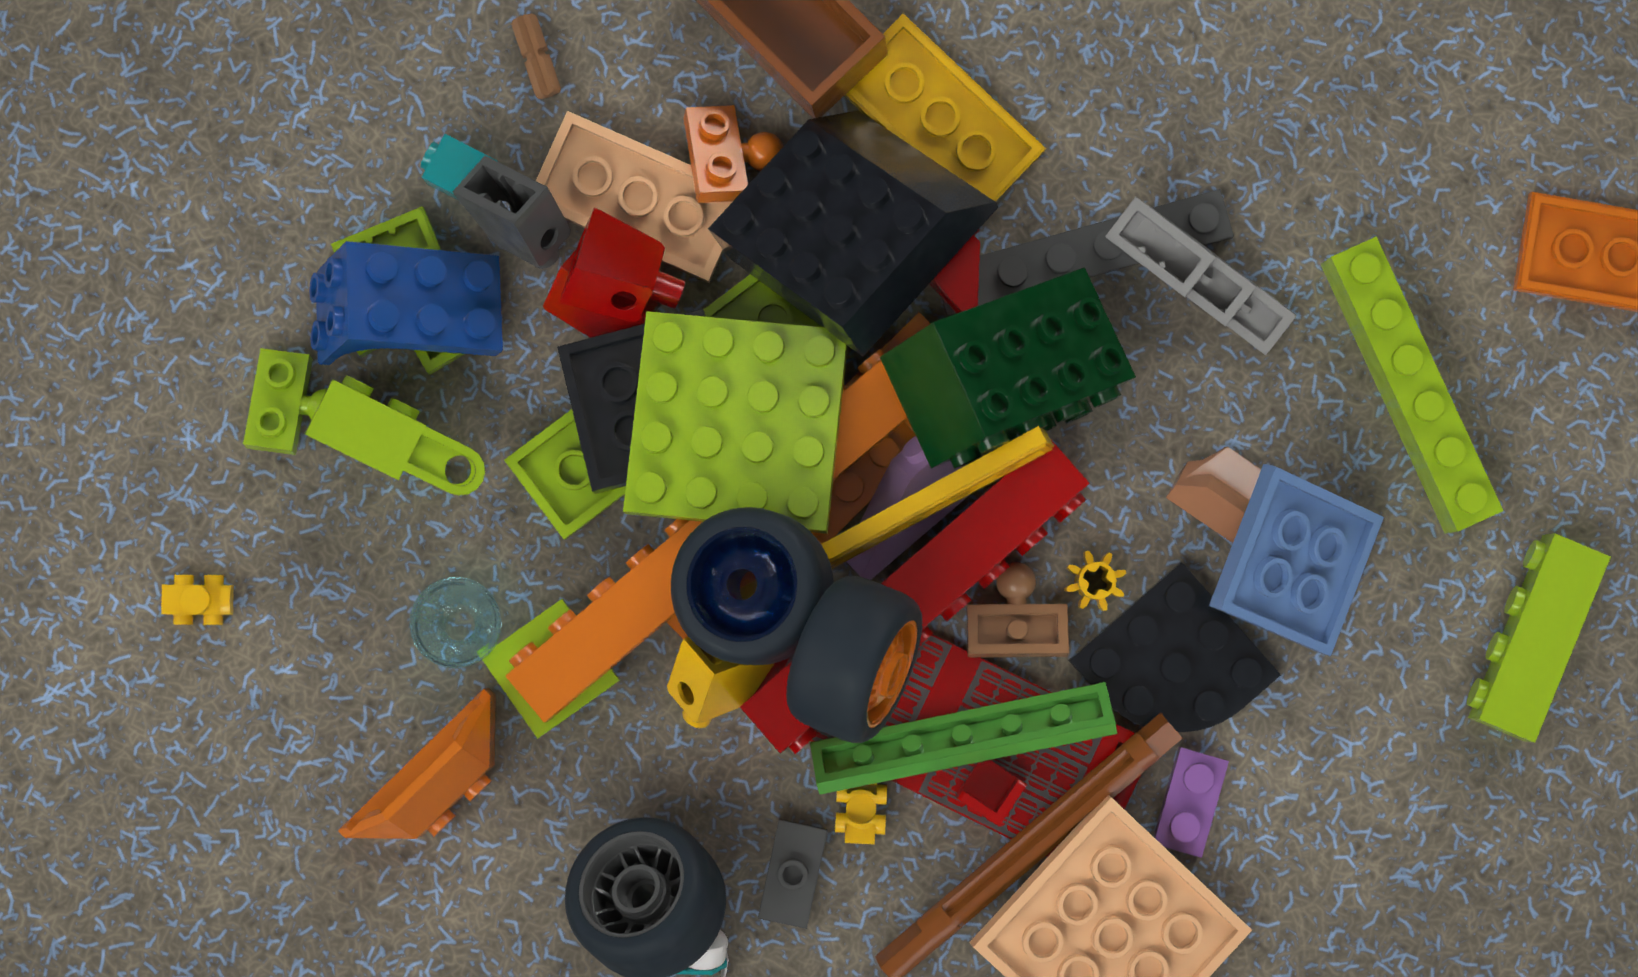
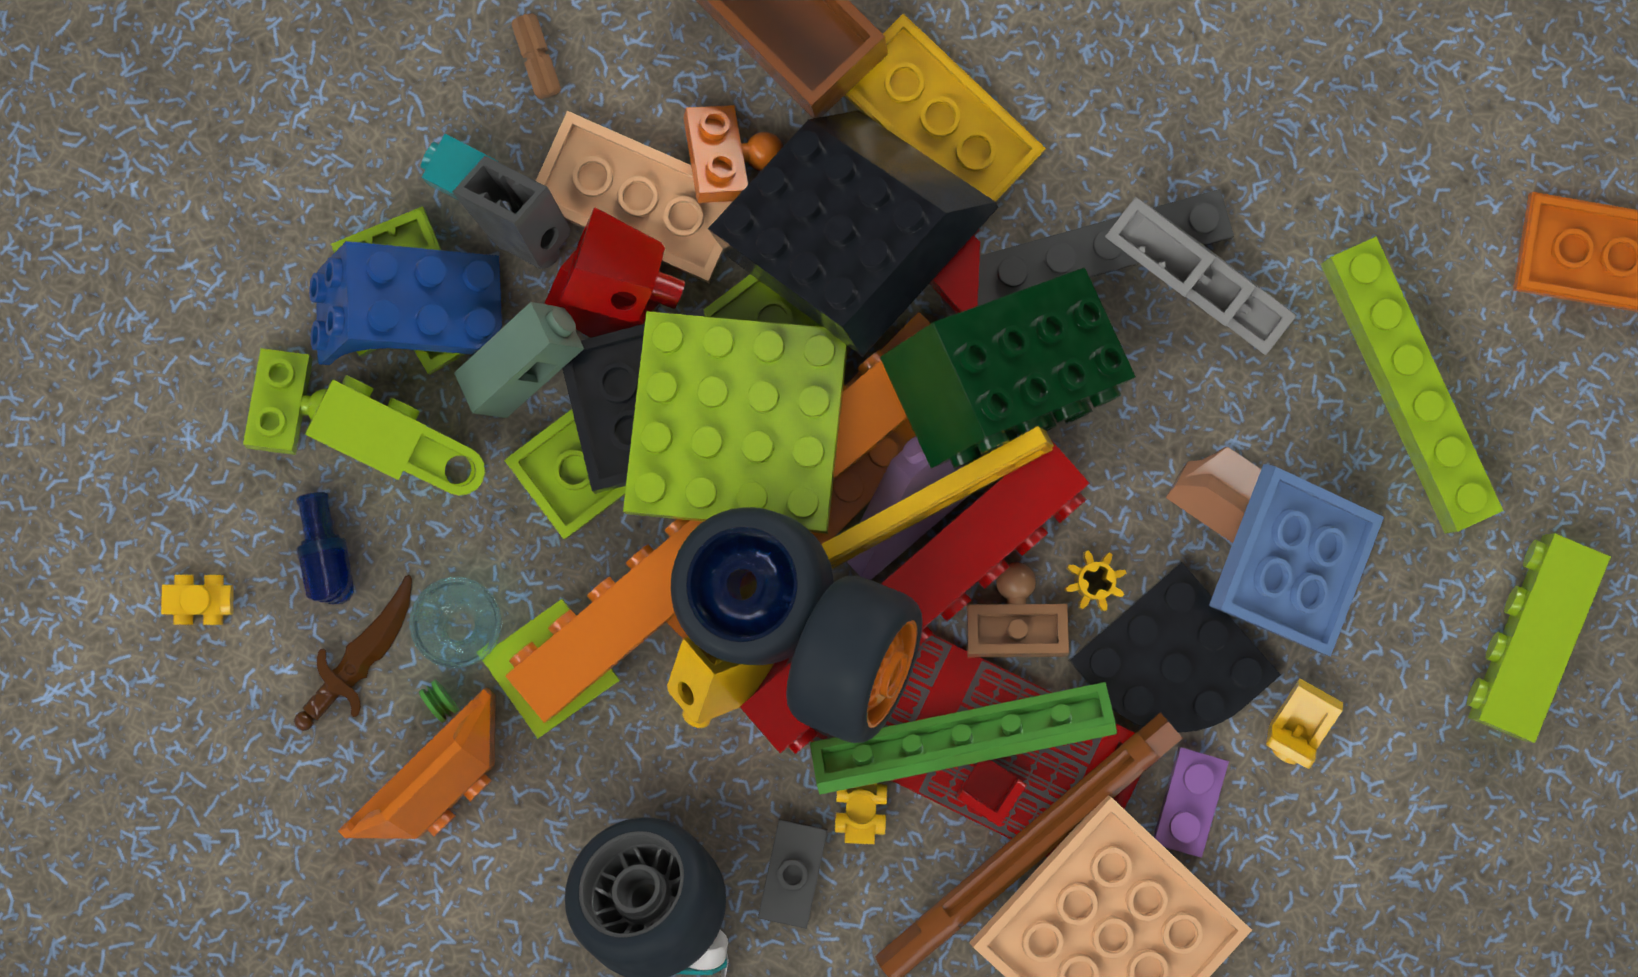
(323, 553): none -> clear blue arm
(357, 659): none -> reddish brown piece
(438, 701): none -> bright green piece
(519, 360): none -> sand green brick
(1302, 724): none -> yellow bracket

